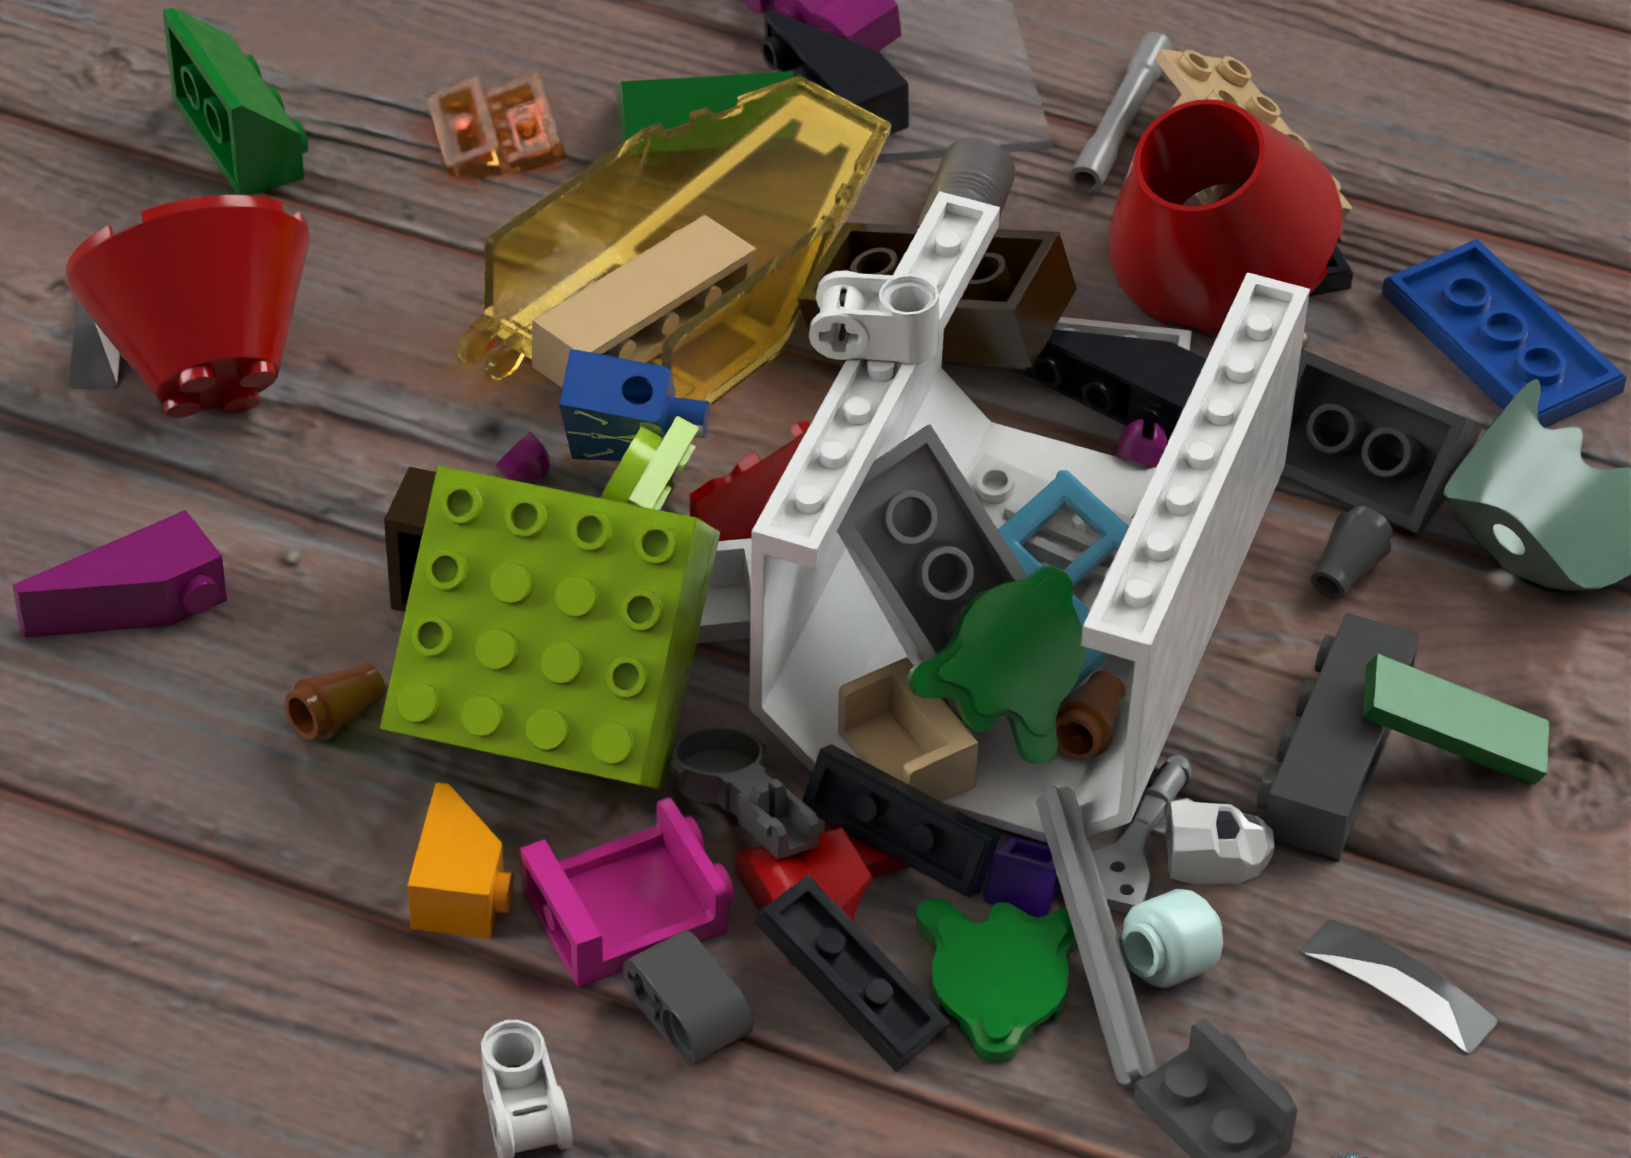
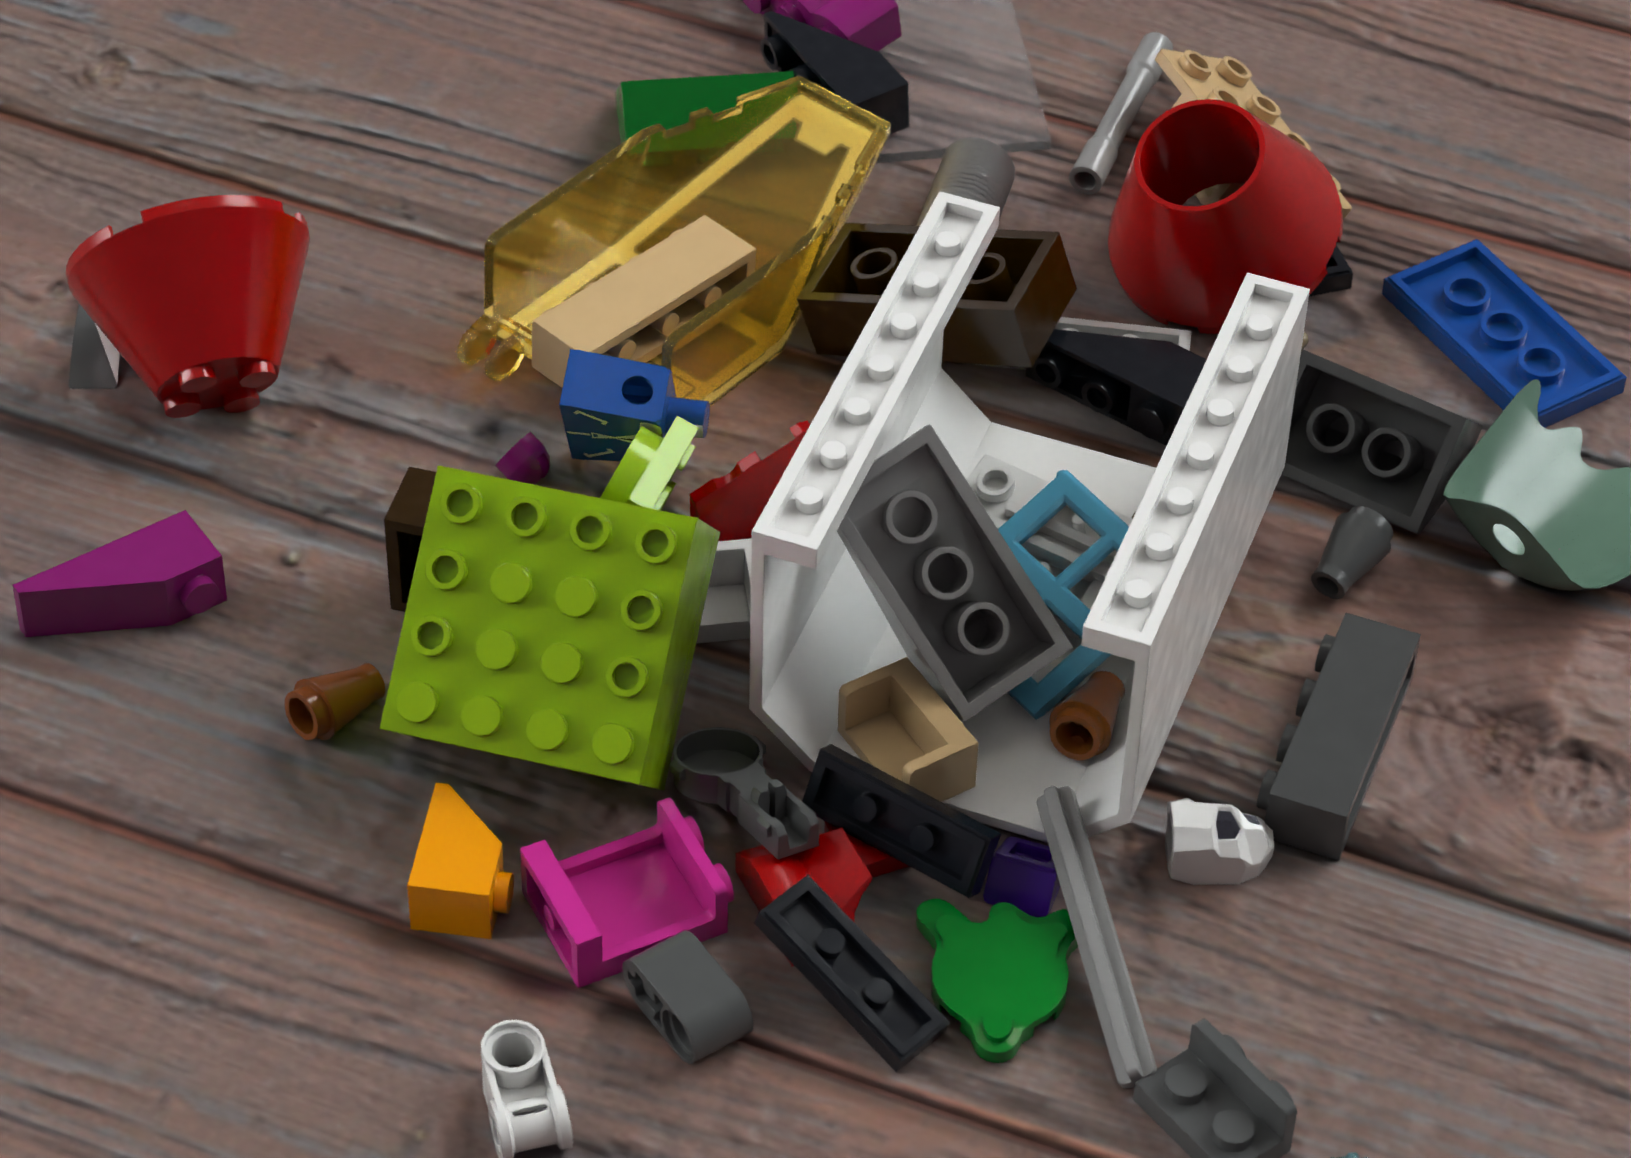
(232, 107): green slope -> none
(497, 128): clear orange slope -> none
(881, 315): white piece -> none
(1011, 658): green tile -> none
(1128, 852): light grey piece -> none
(1139, 448): magenta hinge -> none
(1171, 938): light aqua head -> none
(1403, 980): sticker -> none
(1456, 719): tile -> none

